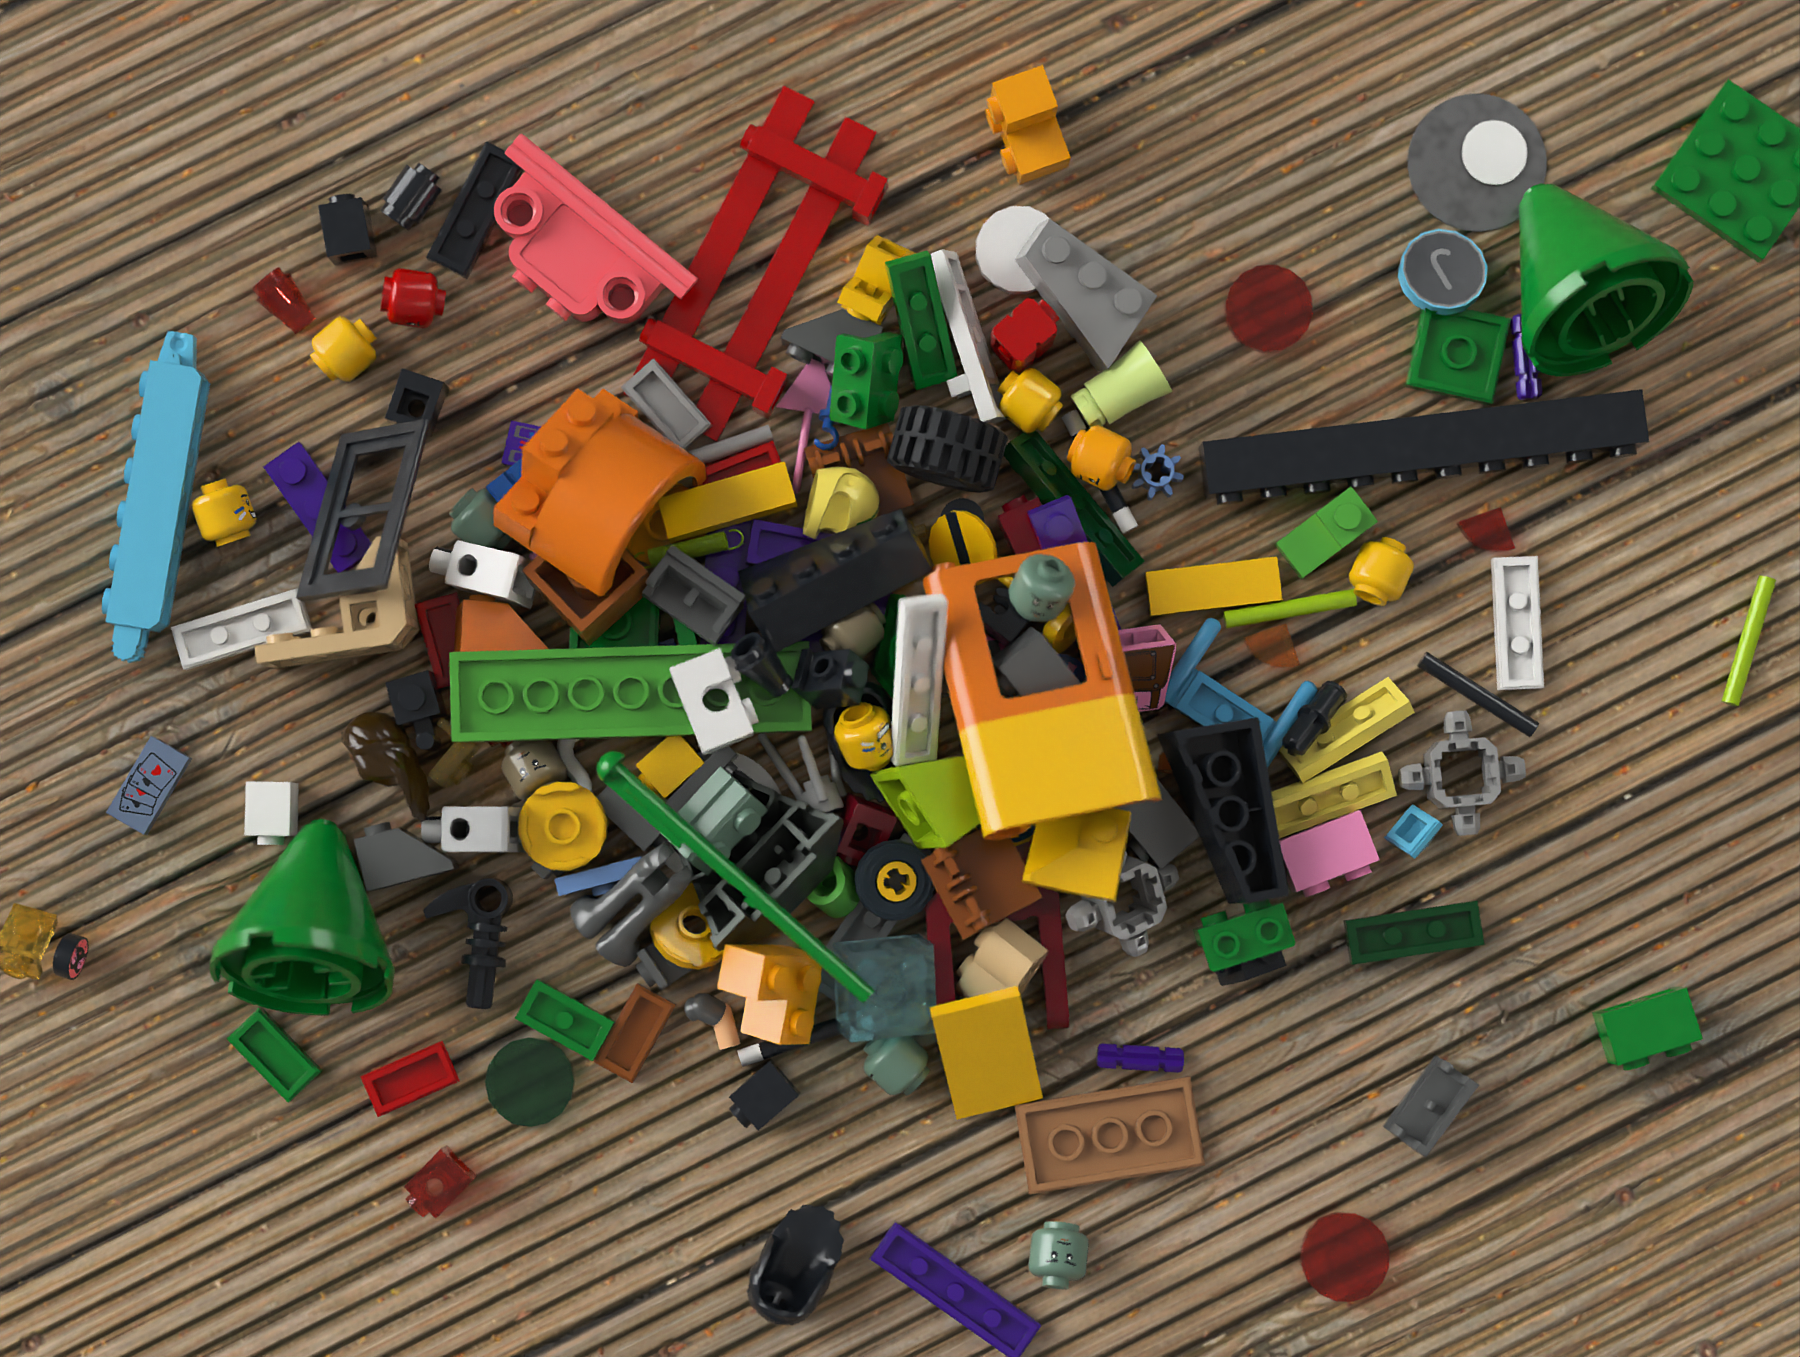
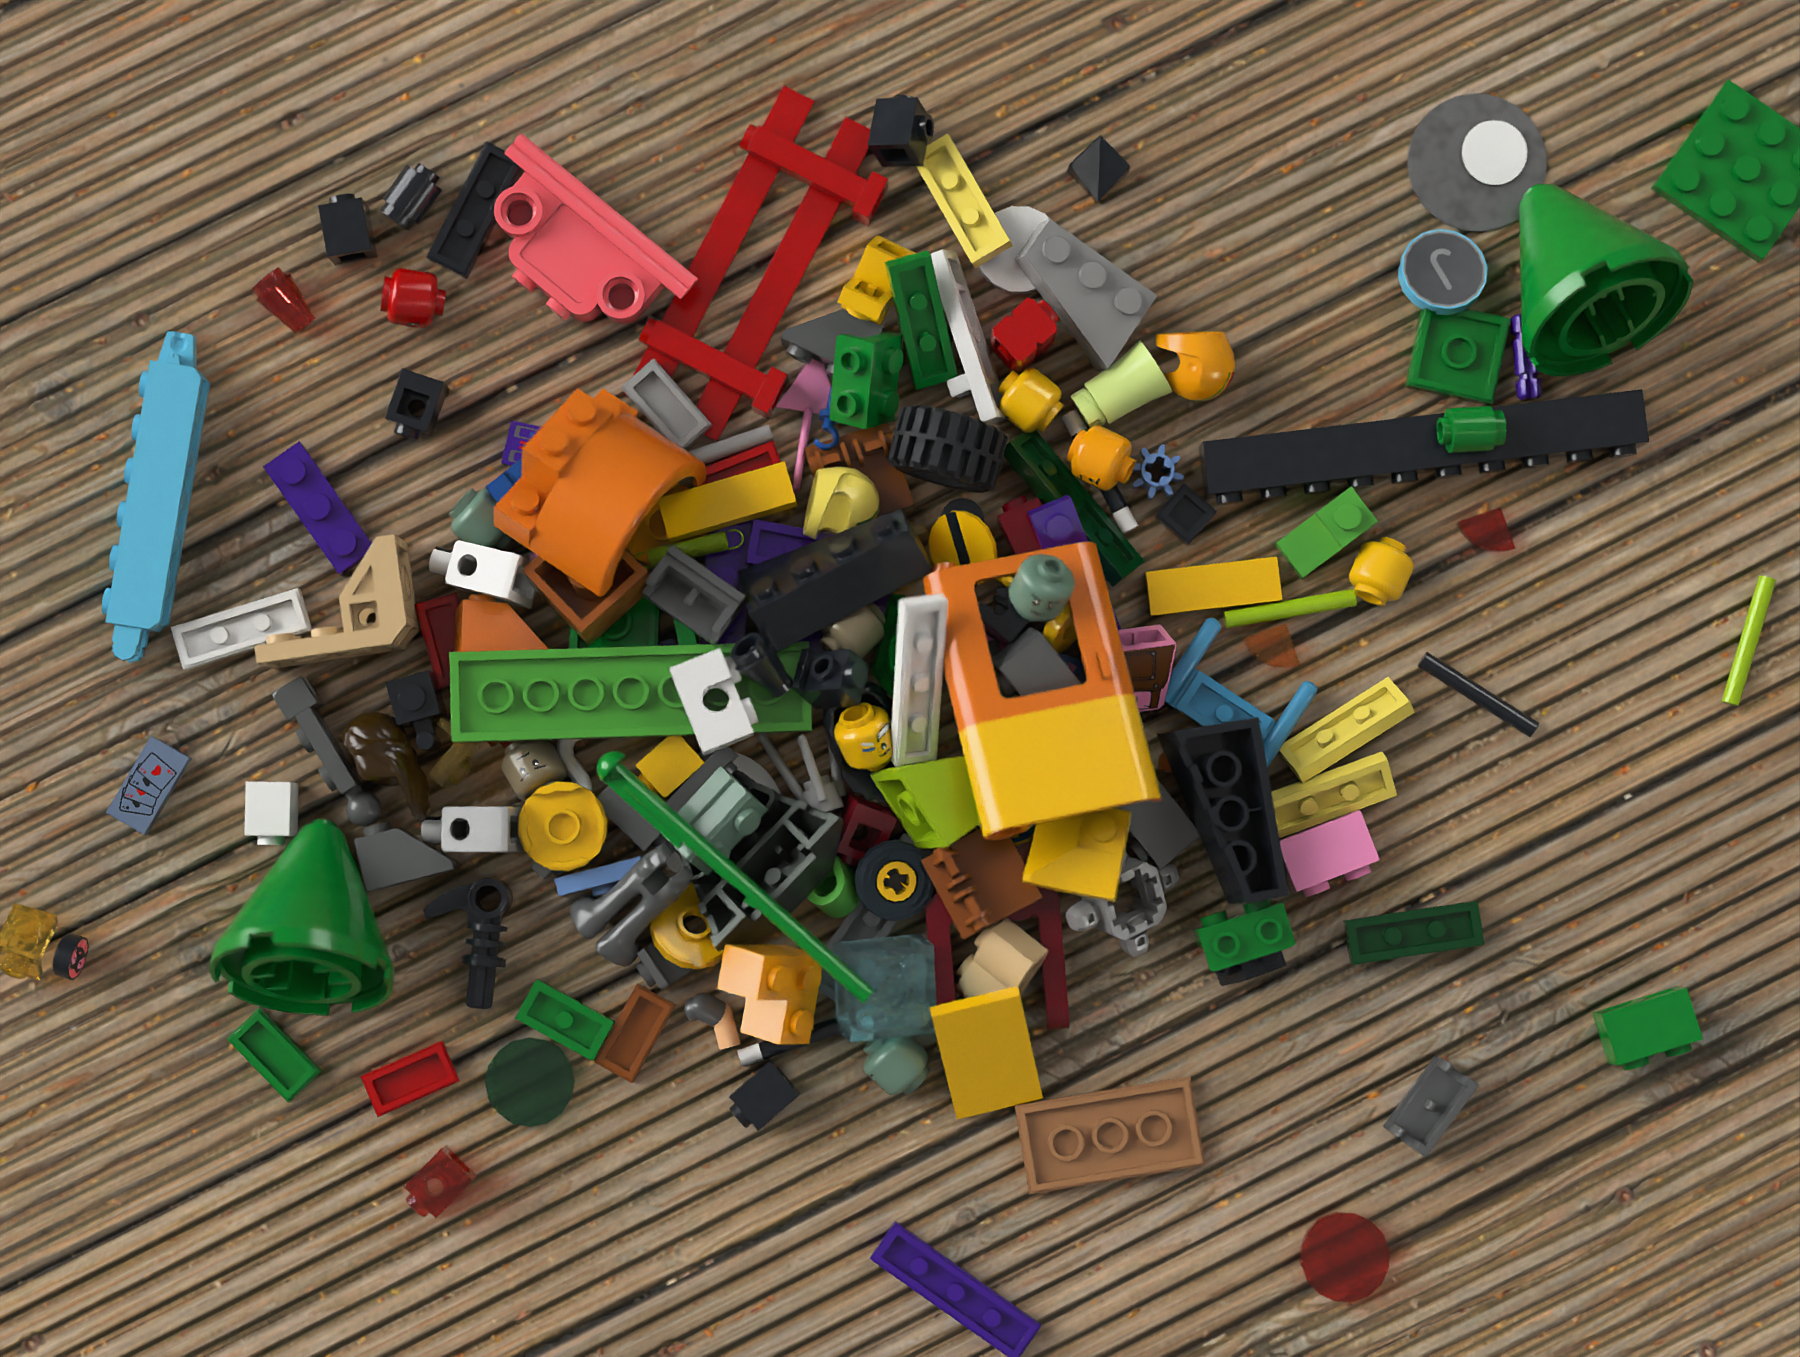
(223, 512): yellow head -> none
(300, 704): none -> dark grey plate
(315, 581): black door -> none
(344, 349): yellow head -> none
(795, 1265): black hair -> none
(900, 131): none -> black brick
(963, 202): none -> light yellow plate
(1025, 115): light orange brick -> none
(1058, 1254): sand green head -> none
(1098, 168): none -> black slope
(1140, 1058): dark purple axle -> none
(1185, 514): none -> black tile
(1204, 366): none -> light orange helmet
(1268, 308): clear red tile -> none
(1314, 718): black axle -> none
(1413, 831): medium azure slope -> none
(1457, 726): light grey piece -> none
(1471, 429): none -> green brick
(1517, 623): white tile -> none

